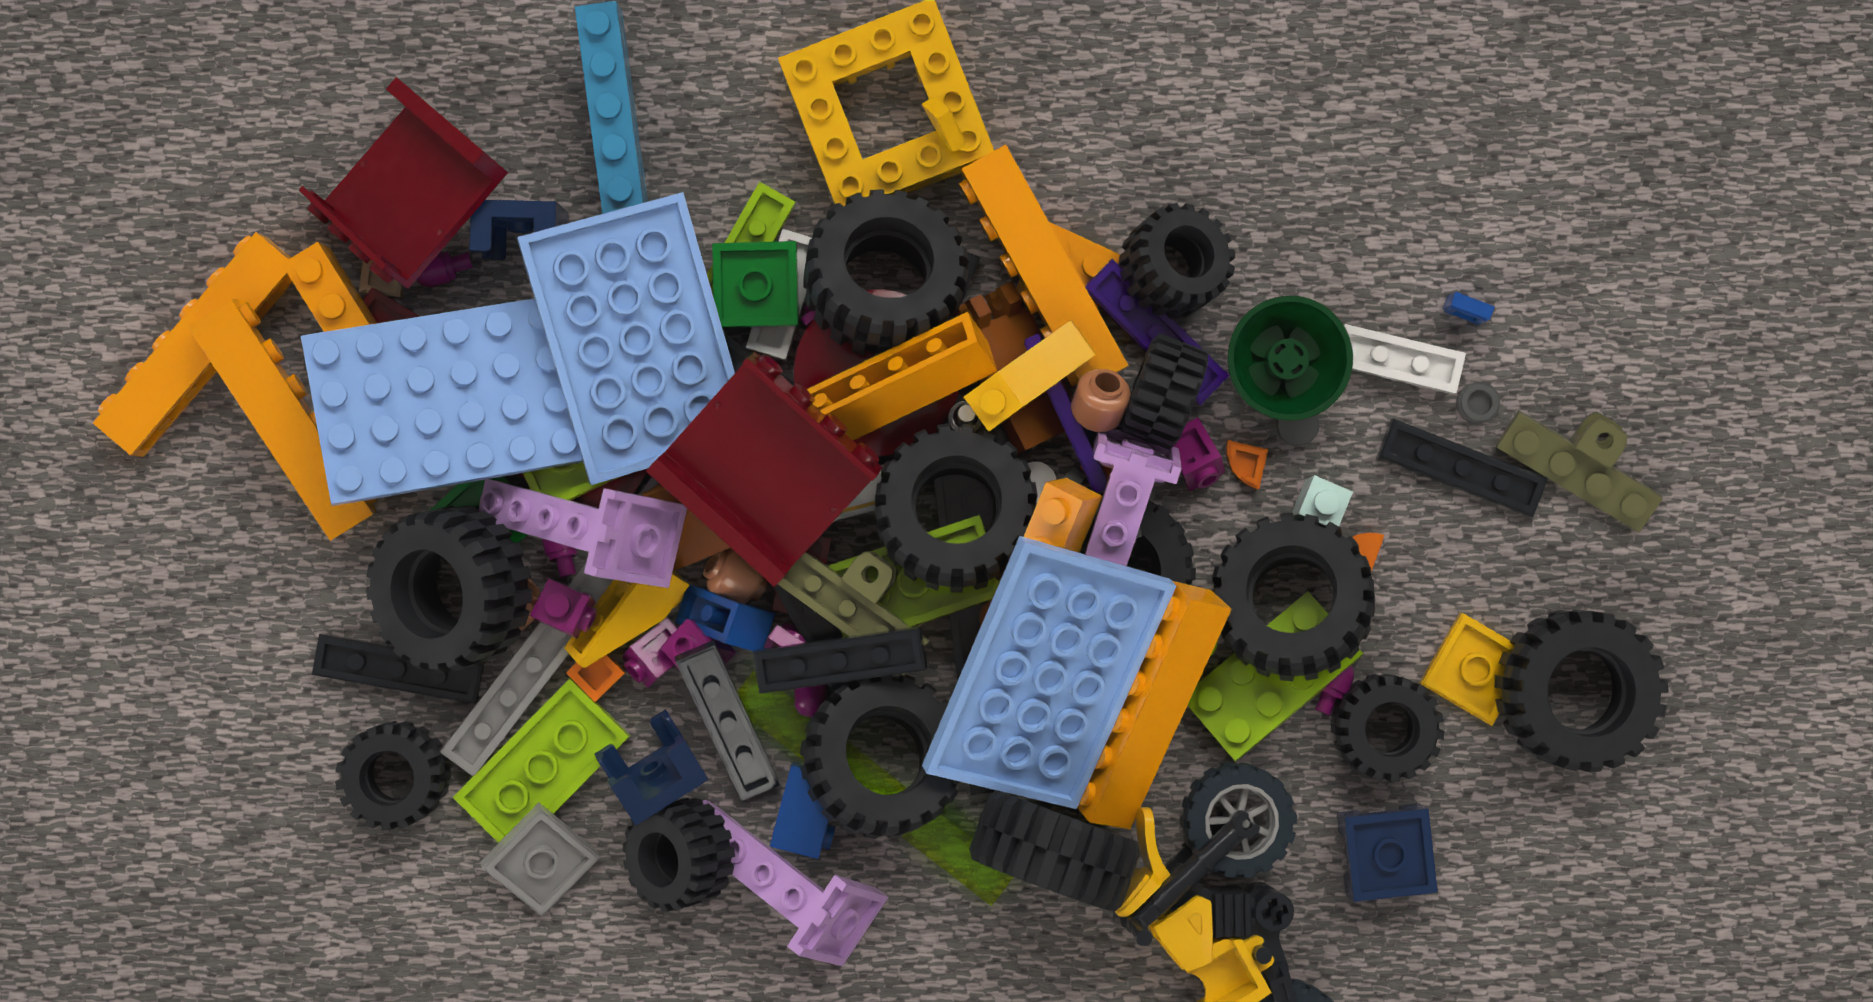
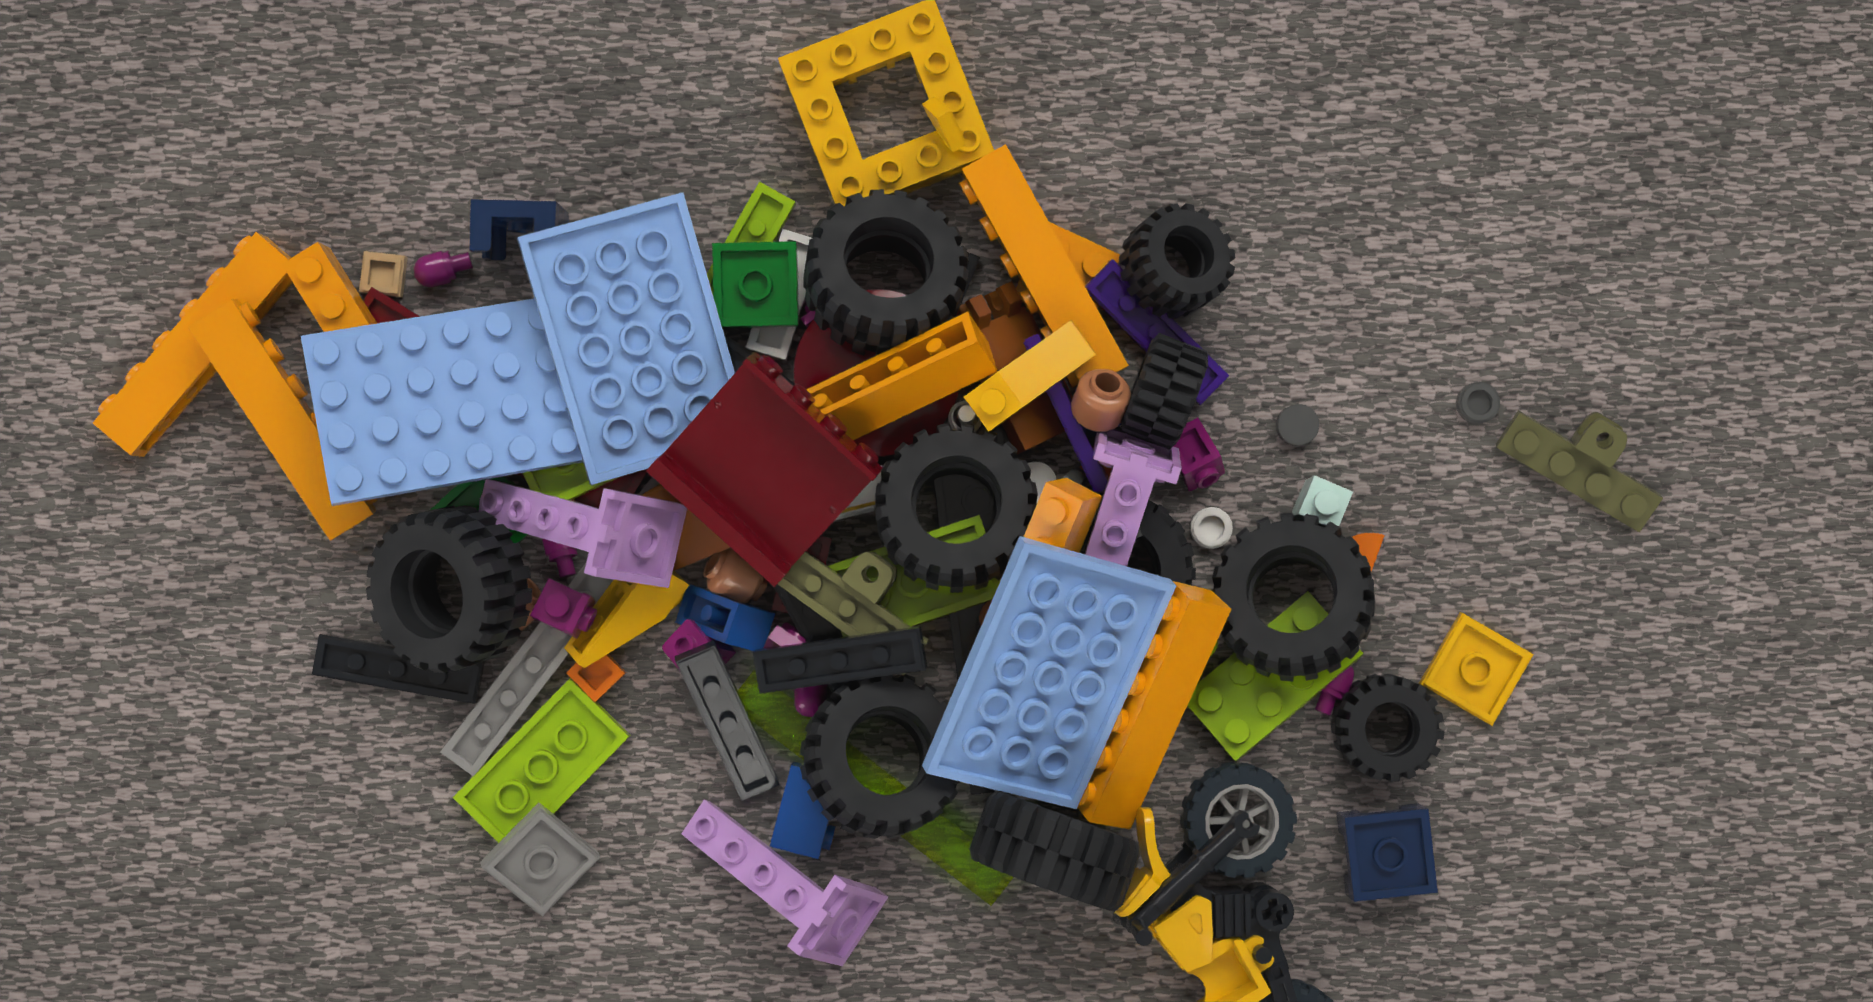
(361, 787): black tyre -> none
(408, 191): dark red panel -> none
(611, 105): dark azure brick -> none
(646, 659): magenta bracket -> none
(657, 777): dark blue panel -> none
(679, 855): black tyre -> none
(1211, 528): none -> white tile
(1246, 462): orange tile -> none
(1313, 361): dark green piece -> none
(1405, 360): white plate -> none
(1462, 467): black tile -> none
(1468, 308): blue tile -> none
(1633, 700): black tyre -> none

